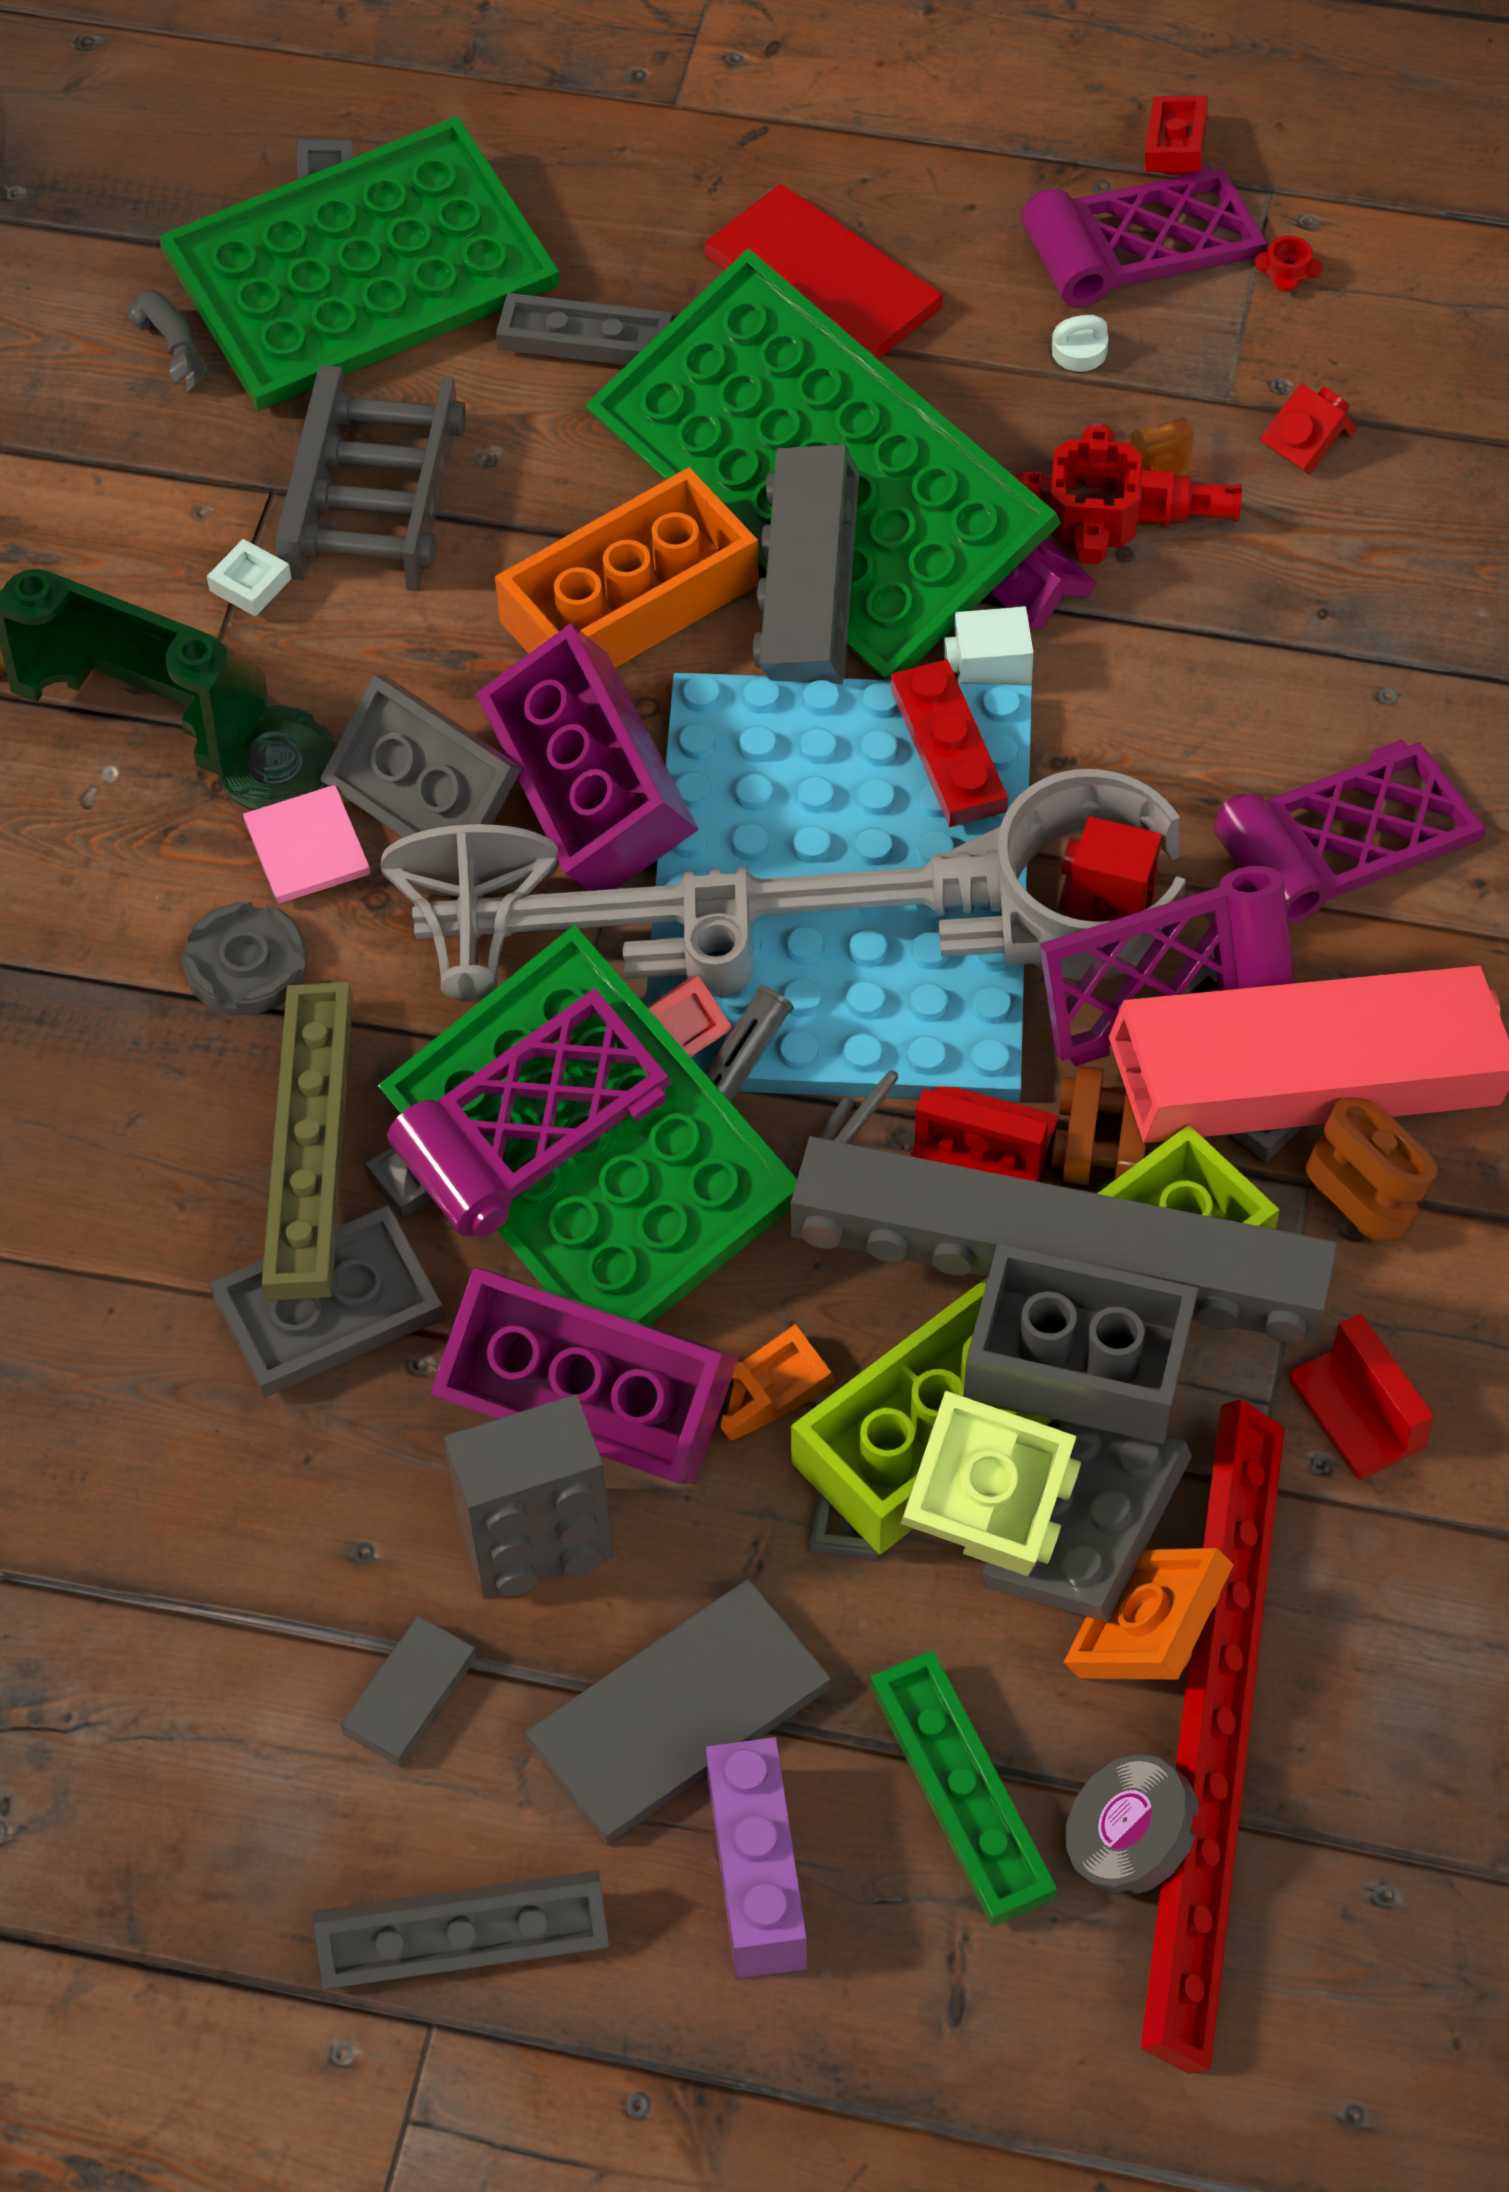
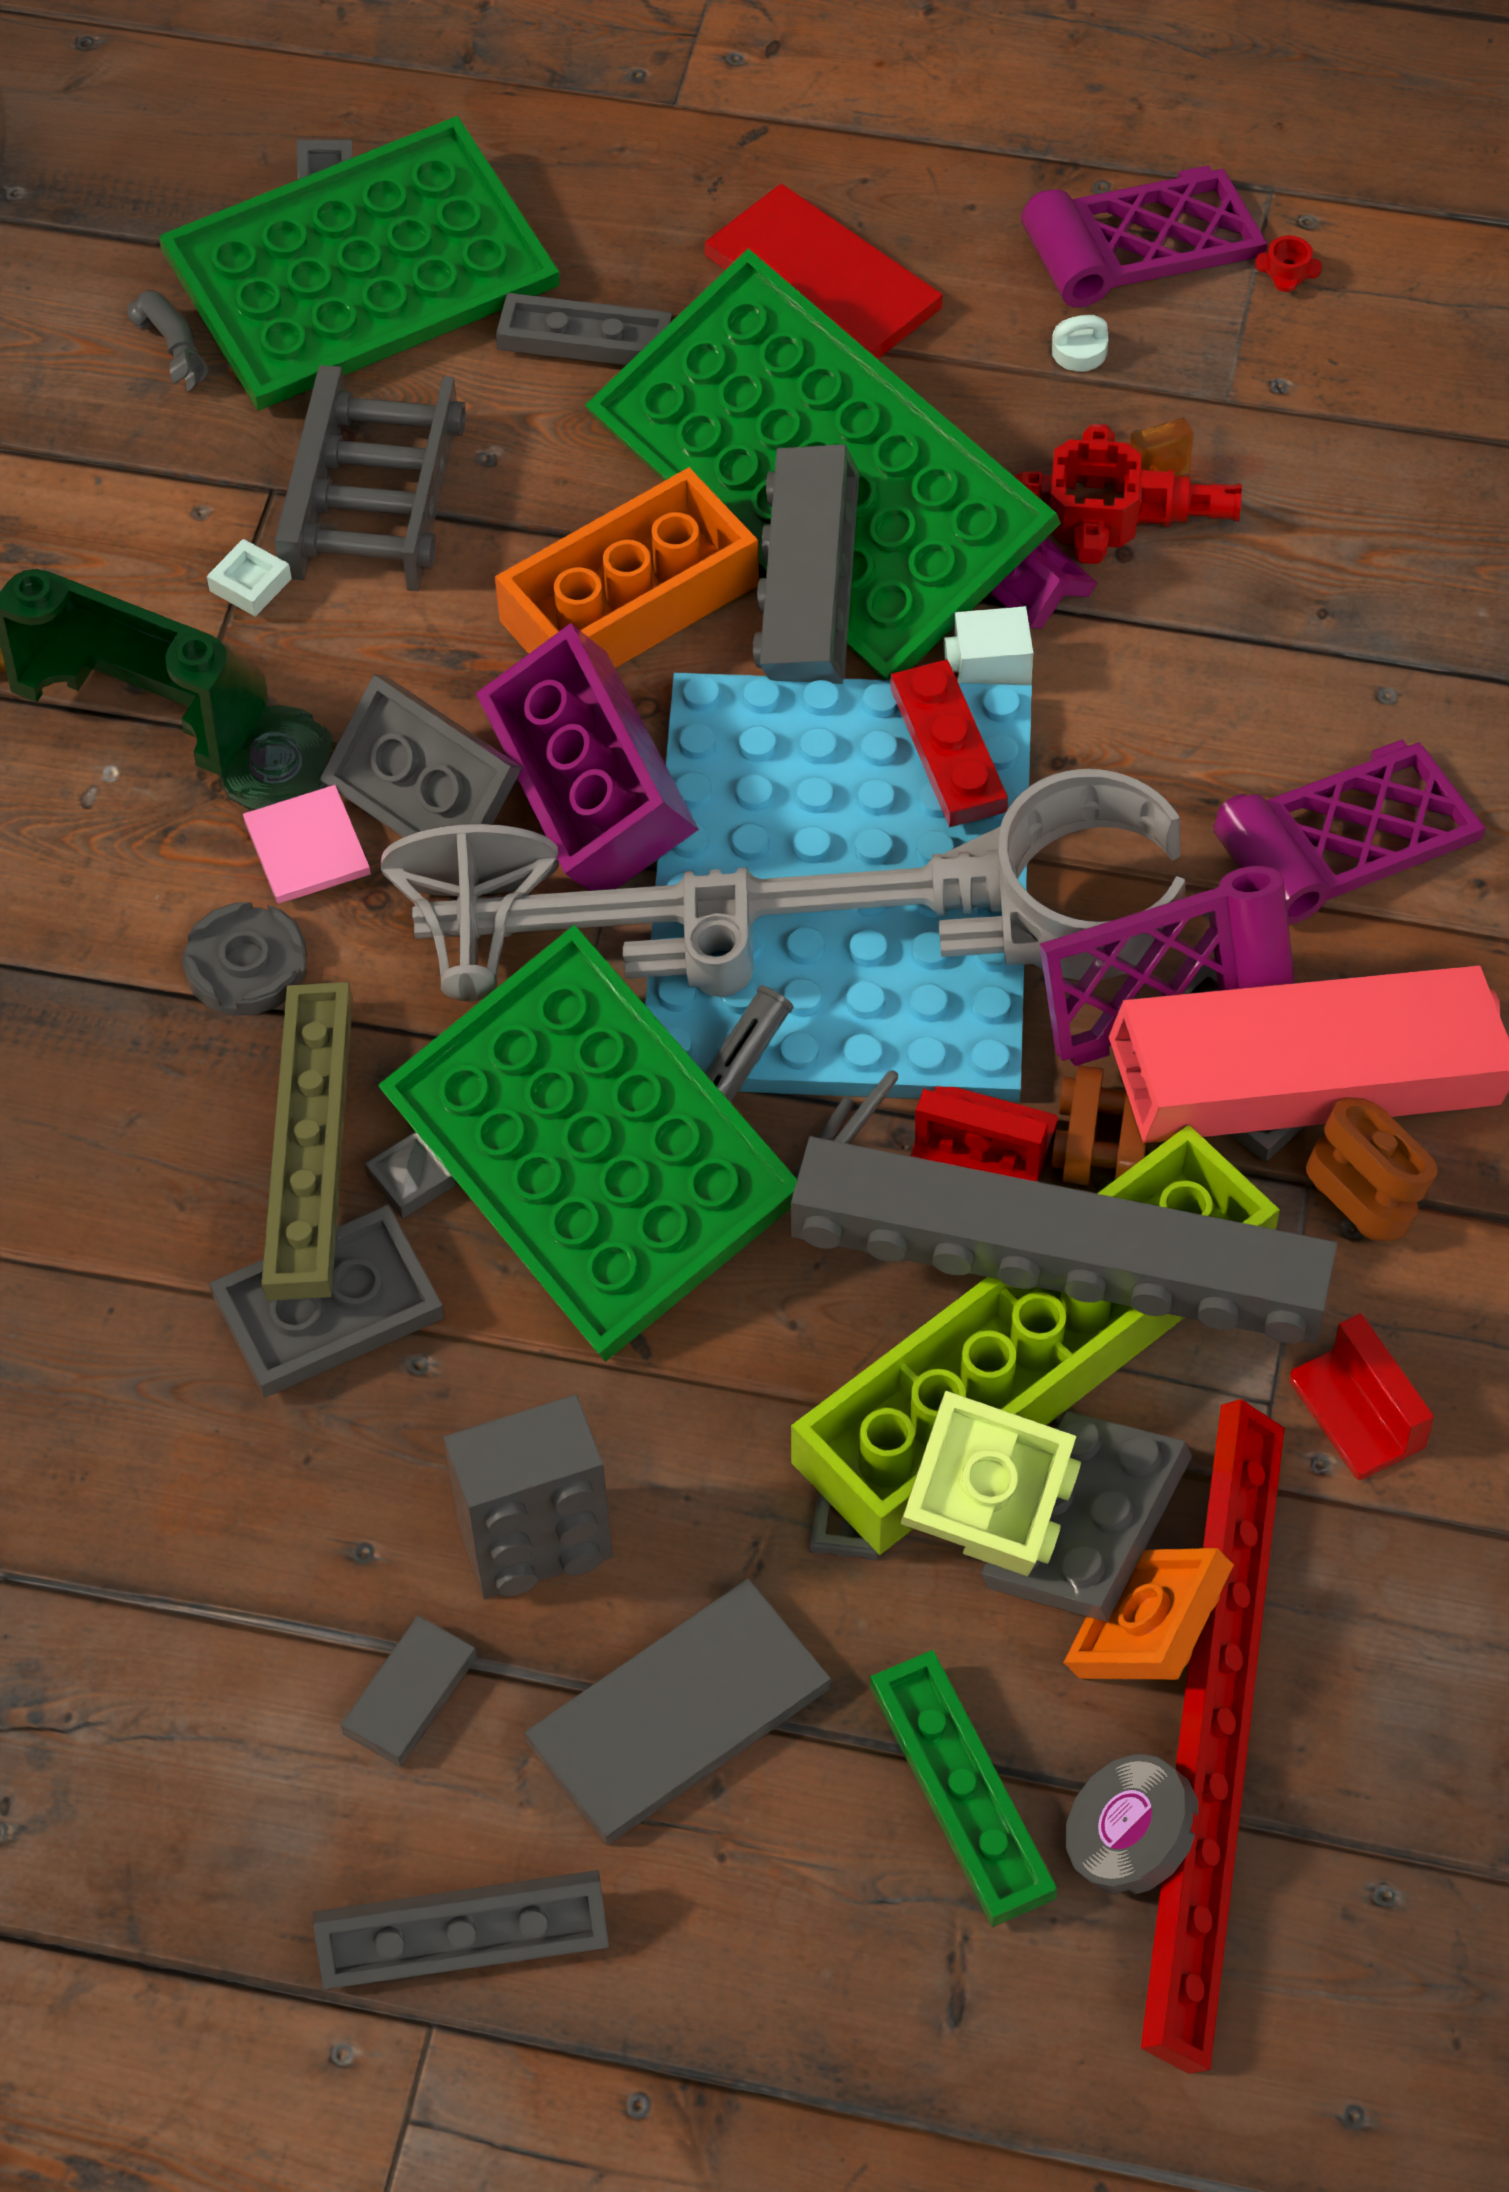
(468, 1173): magenta piece -> none
(640, 1387): magenta brick -> none
(691, 1015): plate -> none
(756, 1858): medium lavender brick -> none
(774, 1383): orange slope -> none
(1080, 1343): dark grey brick -> none
(1109, 871): red brick -> none
(1176, 134): red plate -> none
(1308, 427): red bracket -> none

